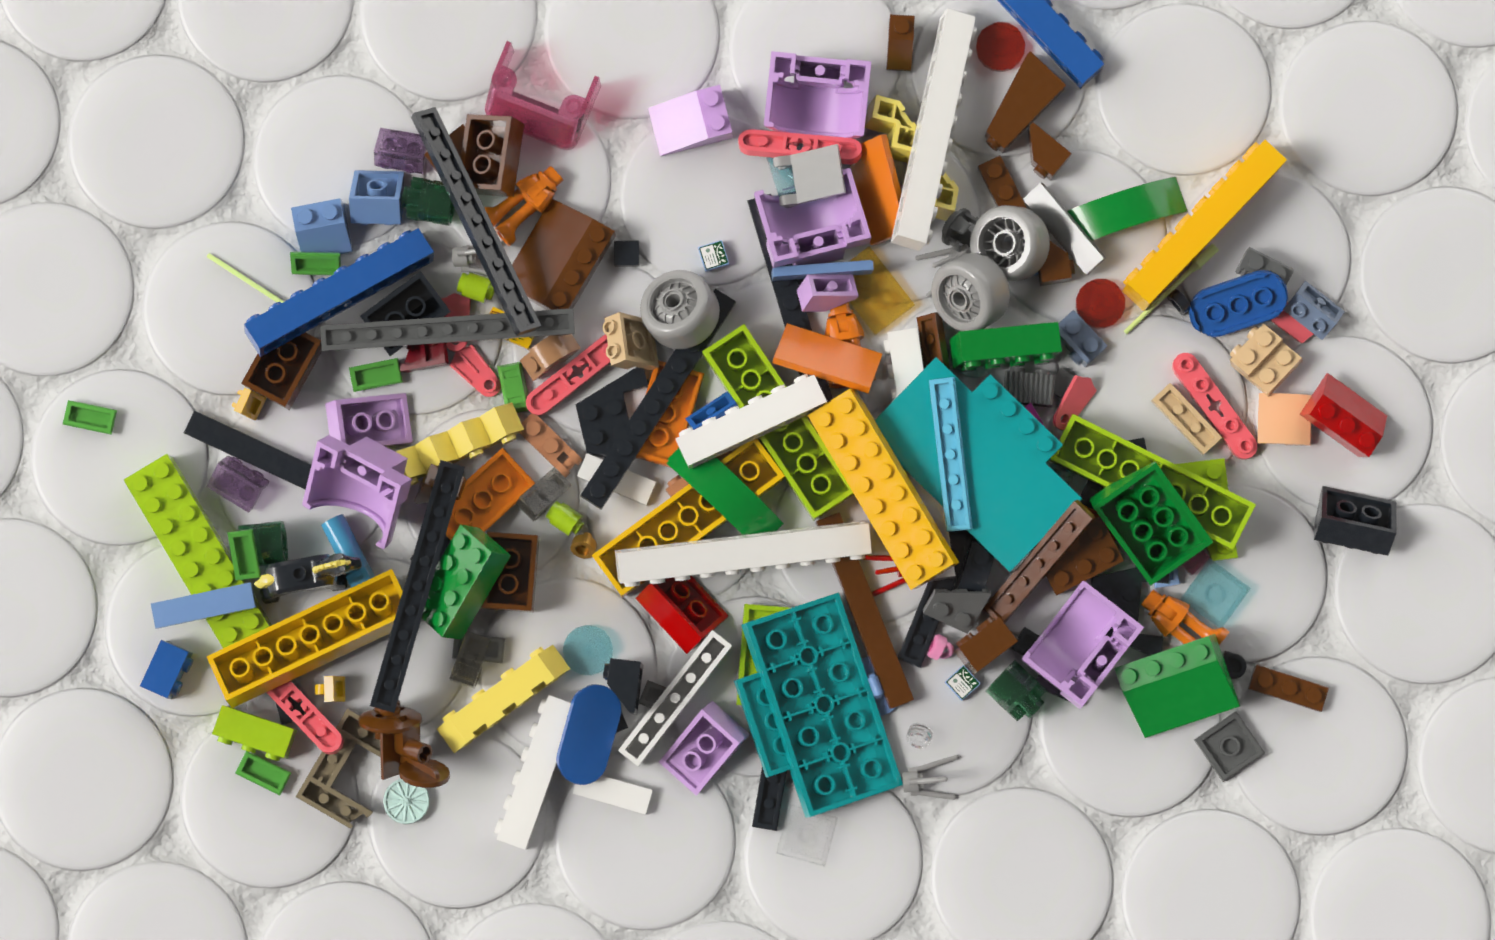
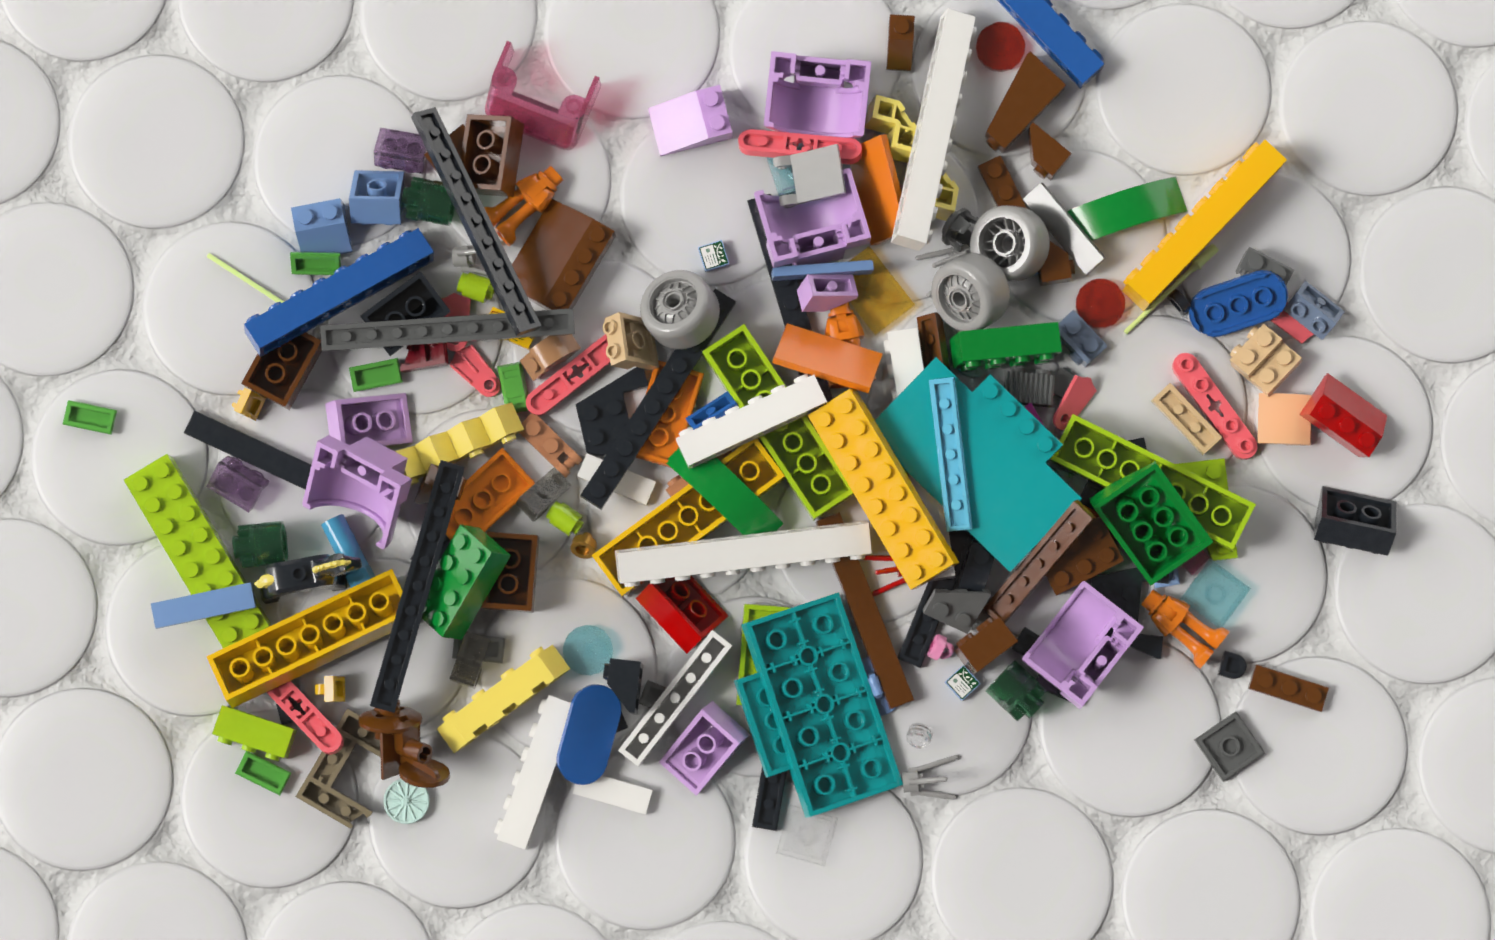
(167, 670): blue brick -> none
(244, 554): bright green tile -> none
(626, 253): black tile -> none
(1178, 686): green slope -> none

